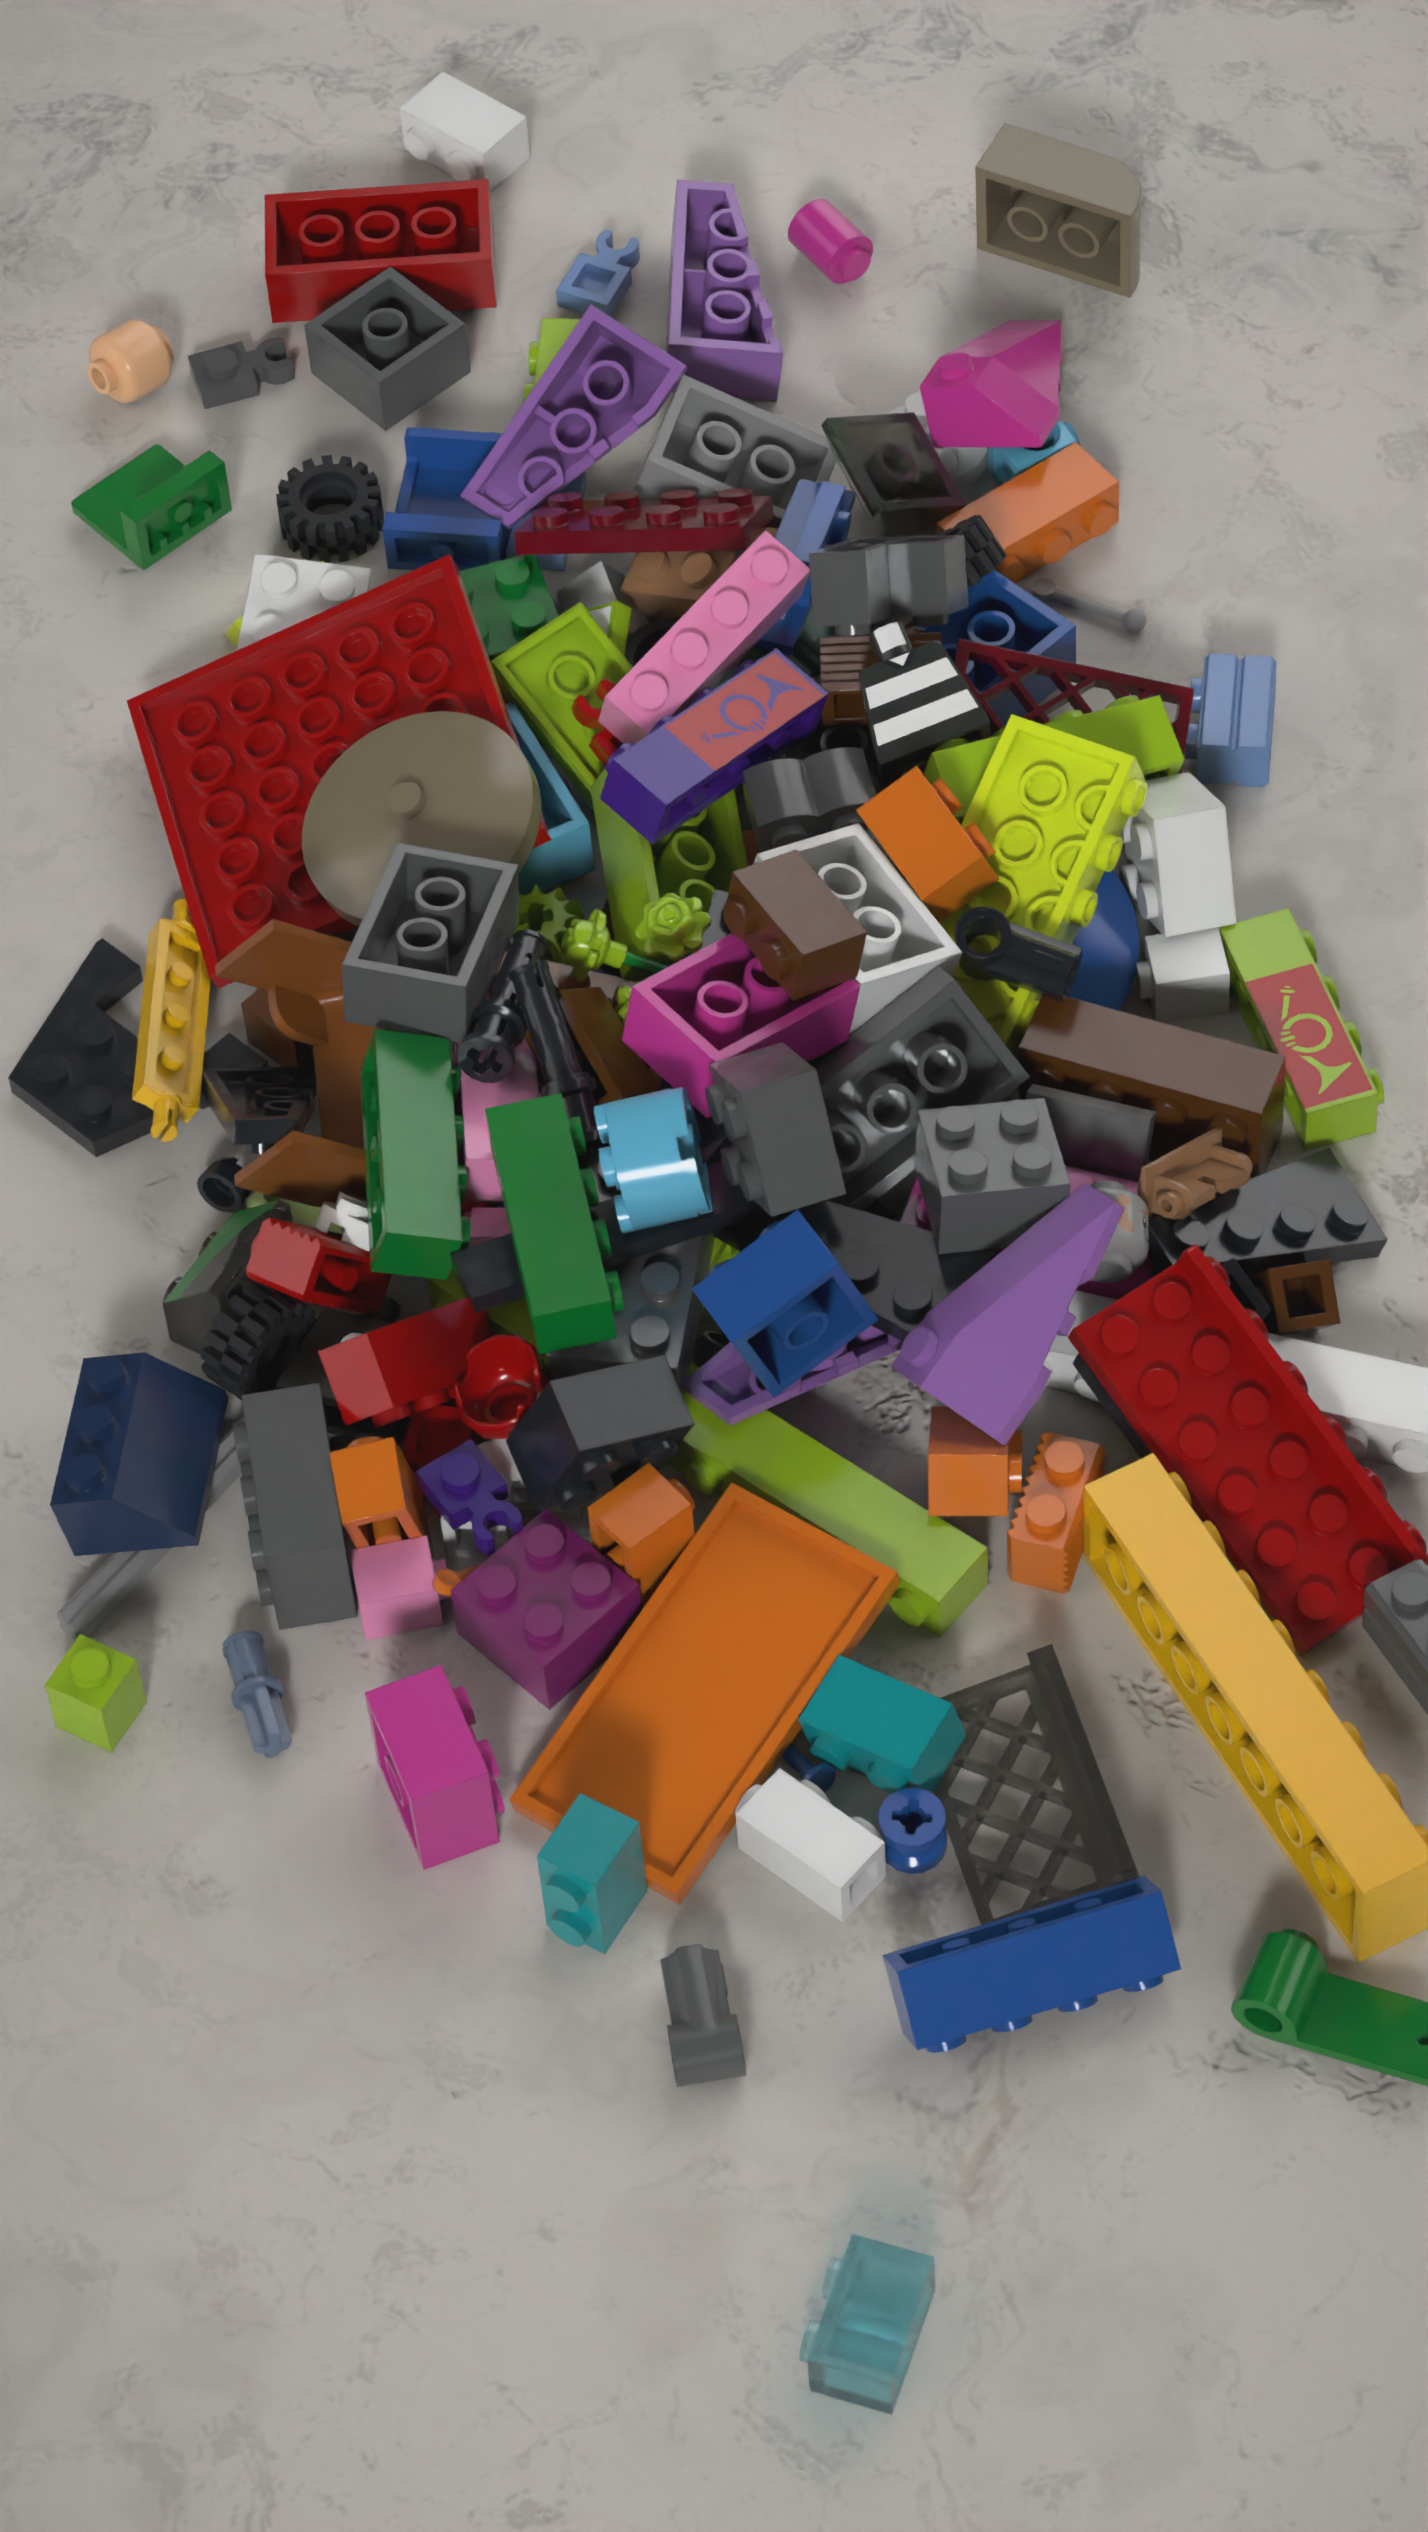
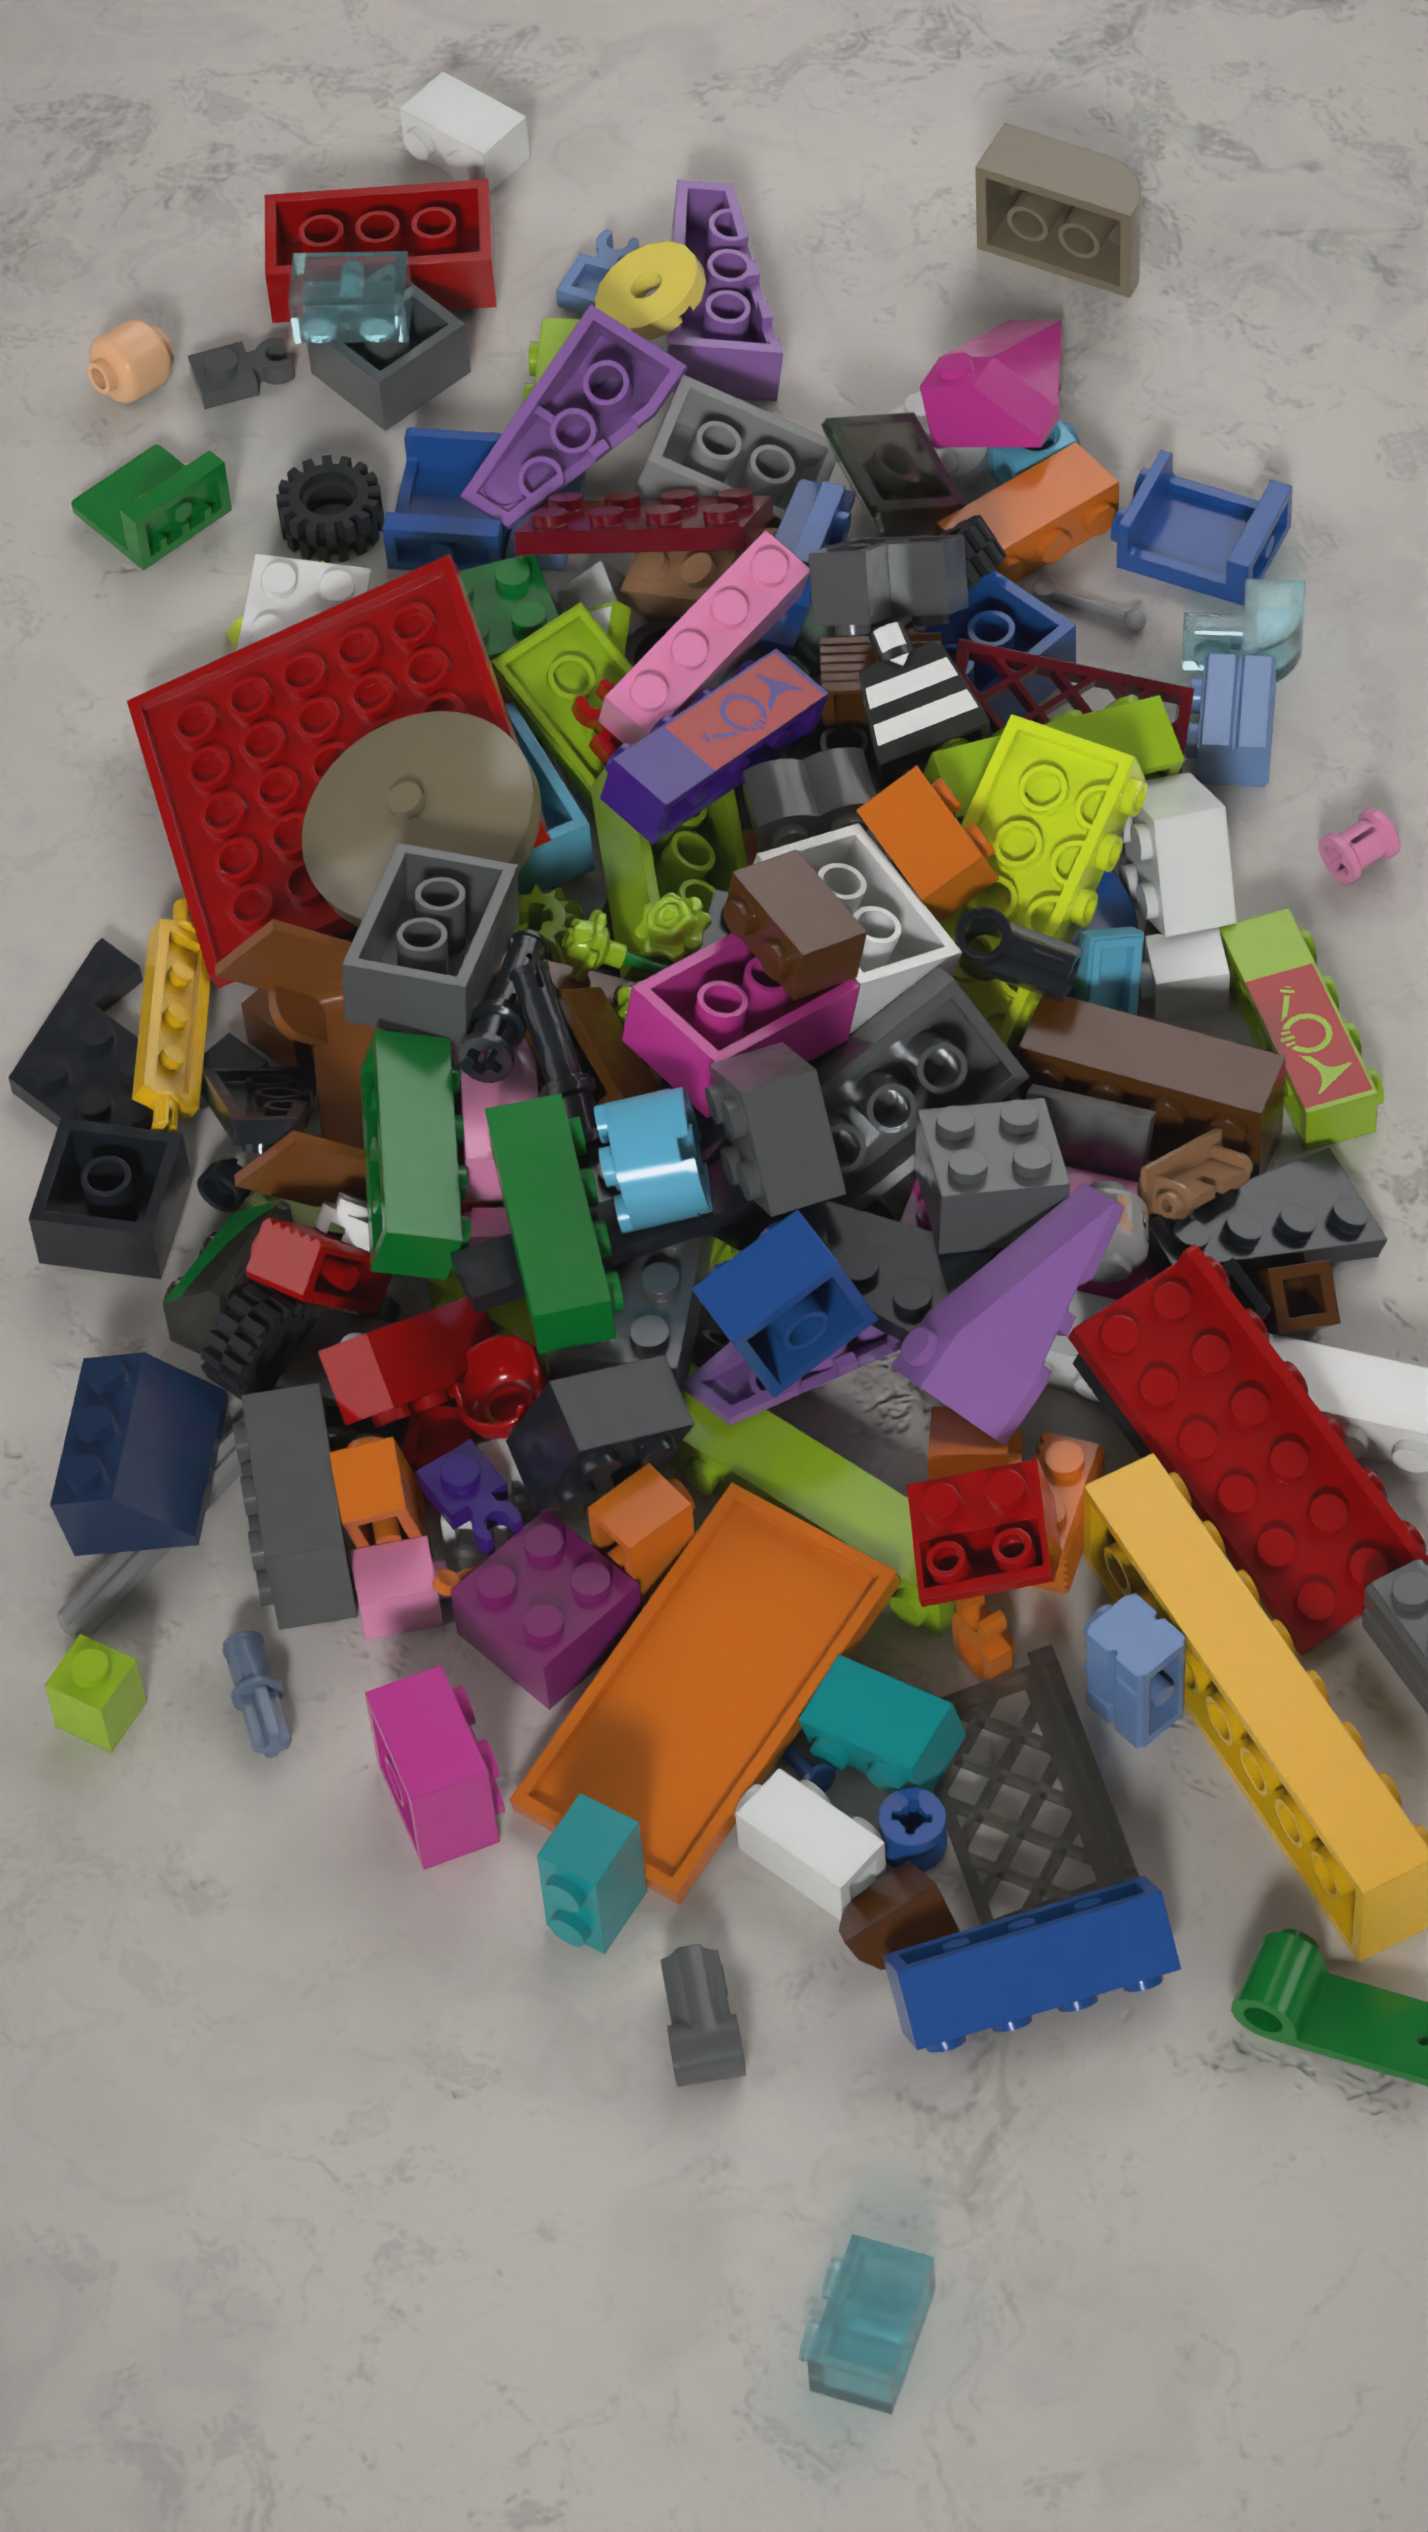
(110, 1198): none -> black brick
(350, 297): none -> clear light blue brick
(655, 265): none -> light yellow tile
(830, 241): dark pink brick -> none
(895, 1914): none -> reddish brown brick
(982, 1639): none -> orange plate
(983, 1532): none -> red slope
(1110, 968): none -> medium azure tile
(1135, 1669): none -> medium blue brick
(1199, 532): none -> blue panel
(1268, 627): none -> clear light blue brick
(1359, 846): none -> bright pink bush

